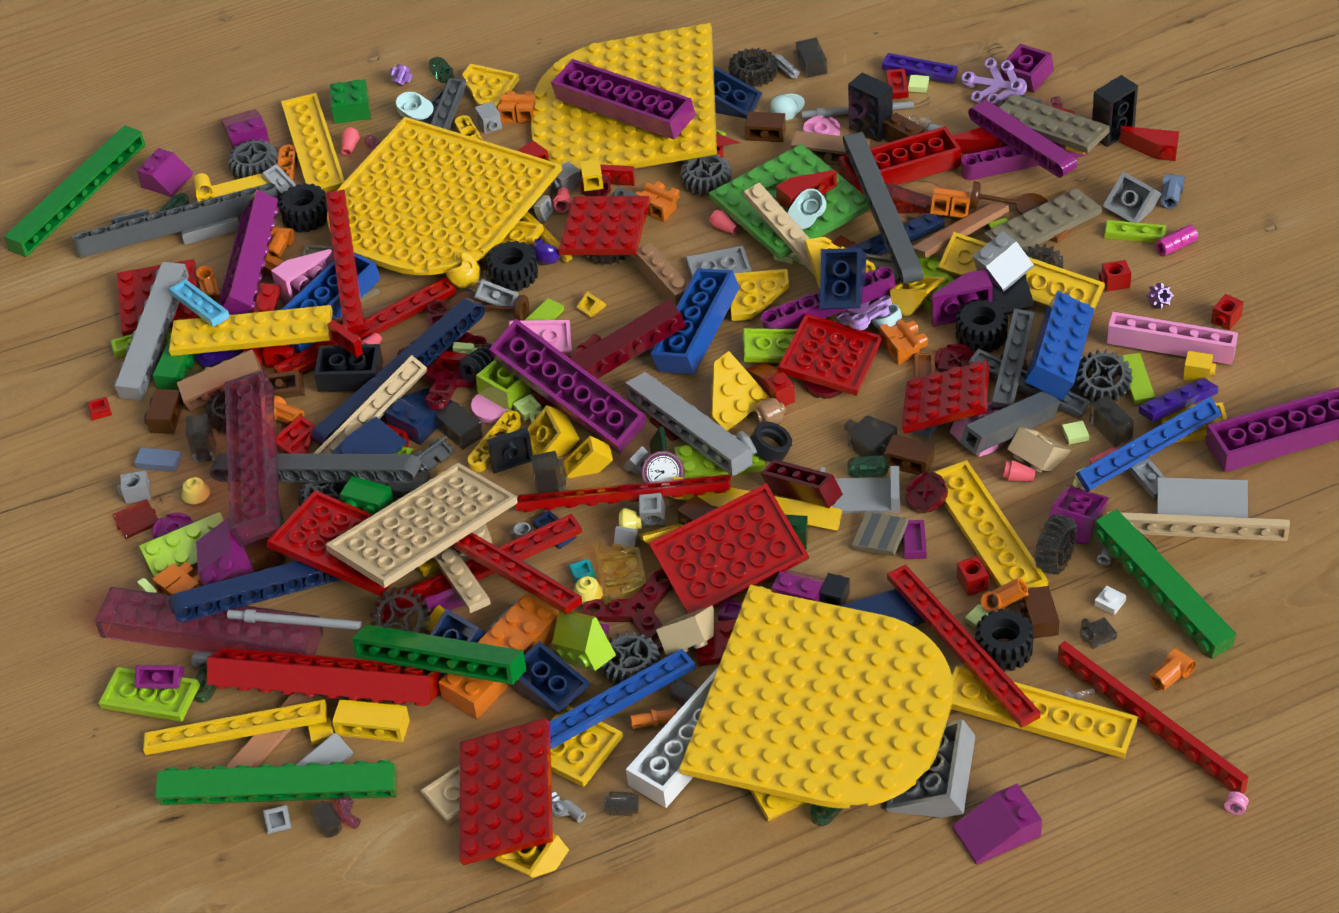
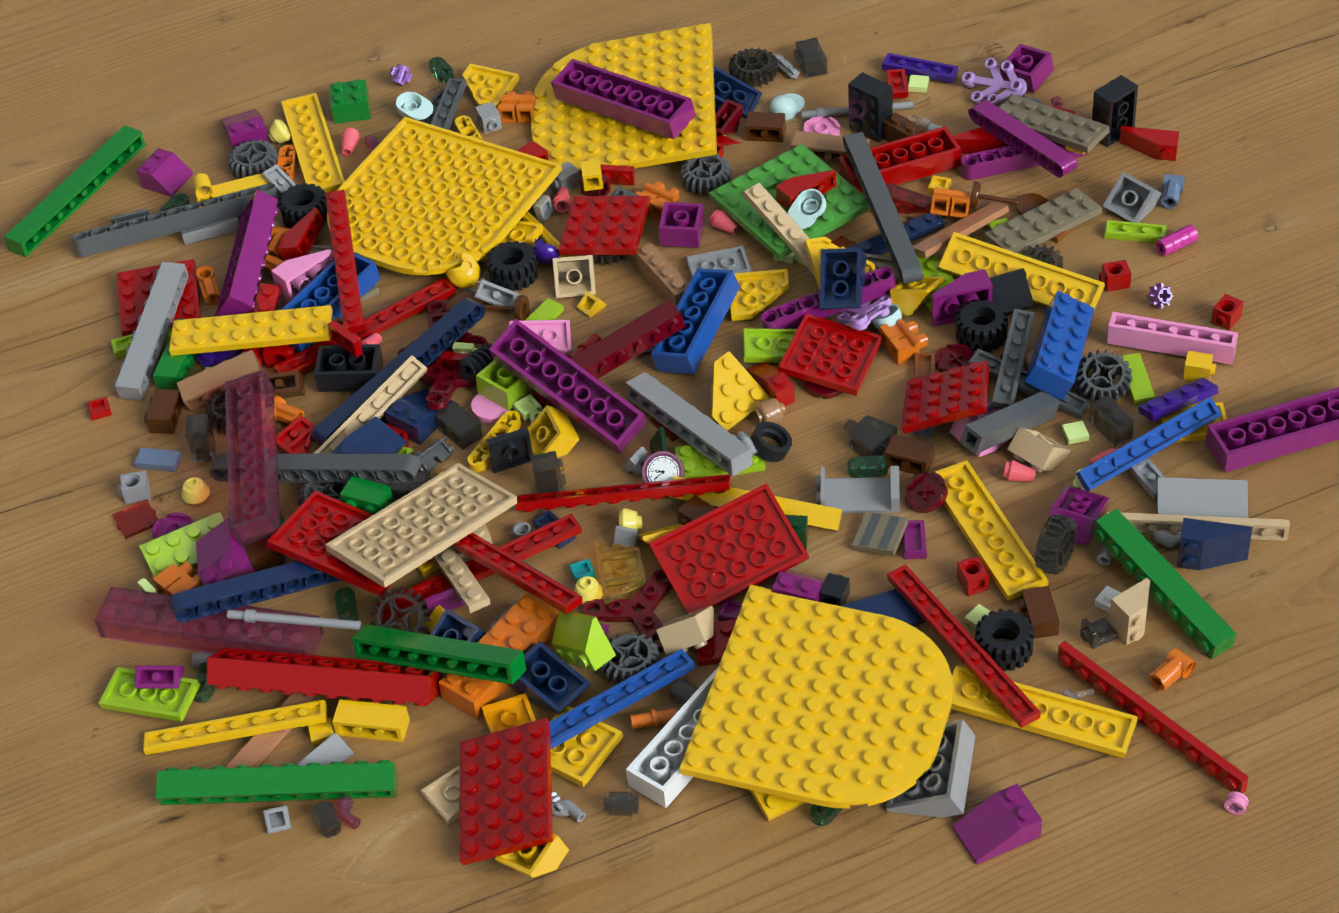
(199, 303): medium azure plate -> none
(279, 132): none -> light yellow cone
(302, 236): none -> red slope
(342, 606): none -> clear green beam
(508, 713): none -> light orange plate
(574, 276): none -> tan slope
(588, 458): yellow slope -> none
(652, 509): light grey brick -> none
(681, 224): none -> magenta brick
(728, 117): none -> dark red slope
(802, 483): dark red brick -> none
(939, 182): none -> yellow tile
(1003, 261): slope -> none
(1005, 595): orange piece -> none
(1129, 612): none -> tan slope
(1166, 539): none -> light grey arm
(1212, 544): none -> dark blue slope

